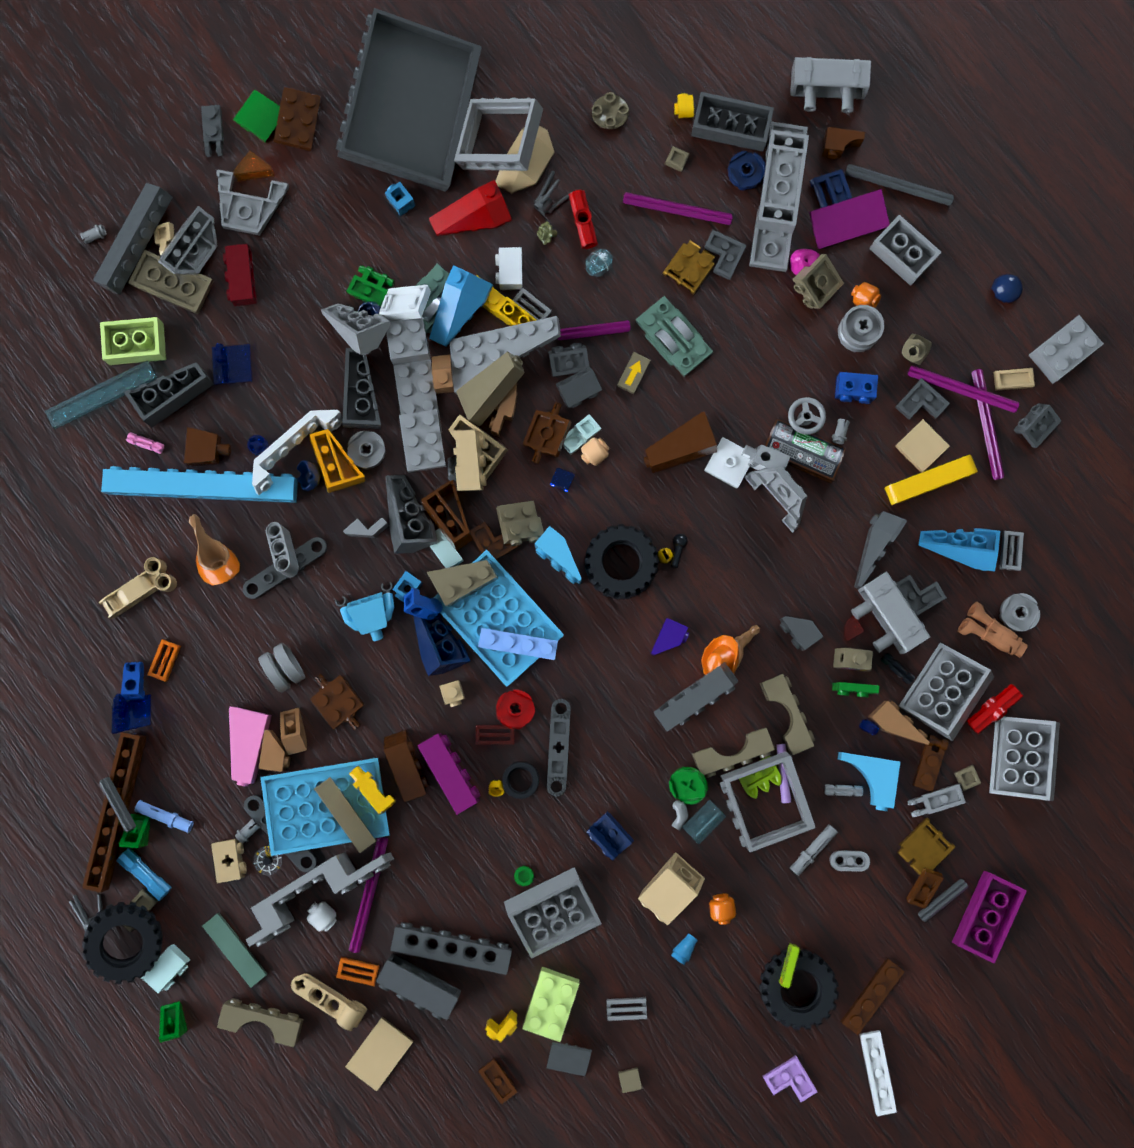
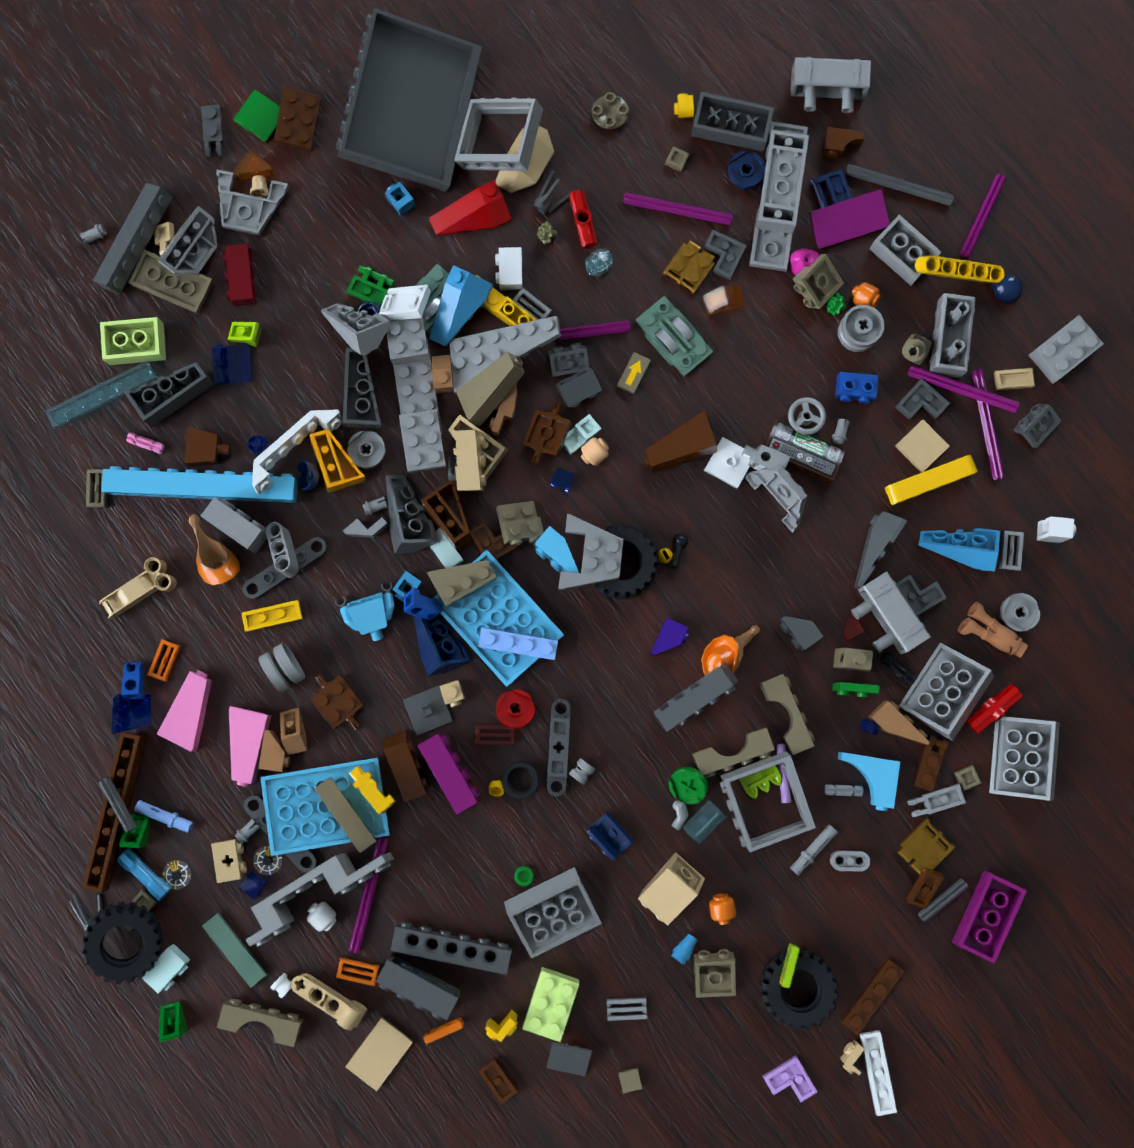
(89, 481): none -> dark tan tile
(177, 874): none -> clear piece
(187, 713): none -> bright pink slope
(235, 524): none -> light grey brick
(245, 333): none -> lime slope
(253, 885): none -> clear blue slope
(259, 187): none -> tan piece
(272, 615): none -> yellow plate
(282, 985): none -> white wheel
(374, 506): none -> light grey pin
(427, 710): none -> dark grey piece
(443, 1030): none -> orange tile
(582, 771): none -> light grey wheel
(600, 555): none -> light grey wing
(714, 974): none -> dark tan plate
(723, 299): none -> clear orange slope
(836, 304): none -> green plant
(851, 1054): none -> tan bracket
(952, 335): none -> light grey piece
(959, 269): none -> yellow beam
(982, 216): none -> magenta axle
(1056, 529): none -> white brick

